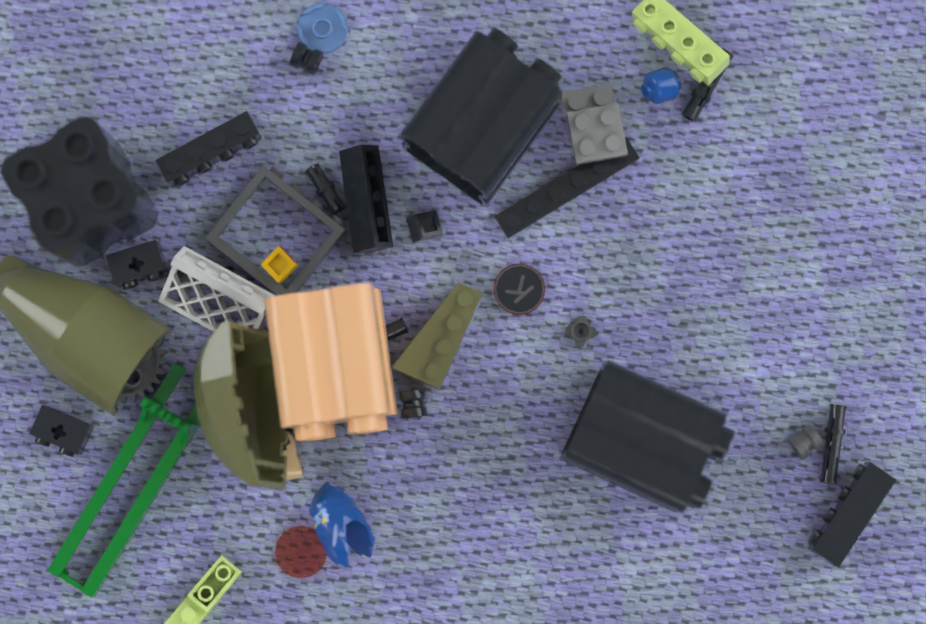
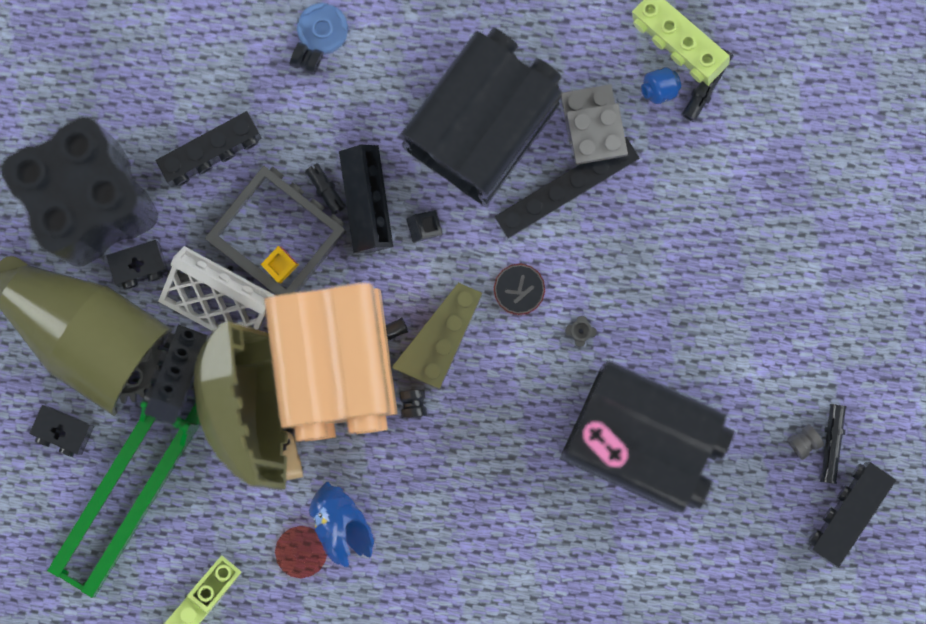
(175, 374): none -> black brick
(609, 440): none -> bright pink beam

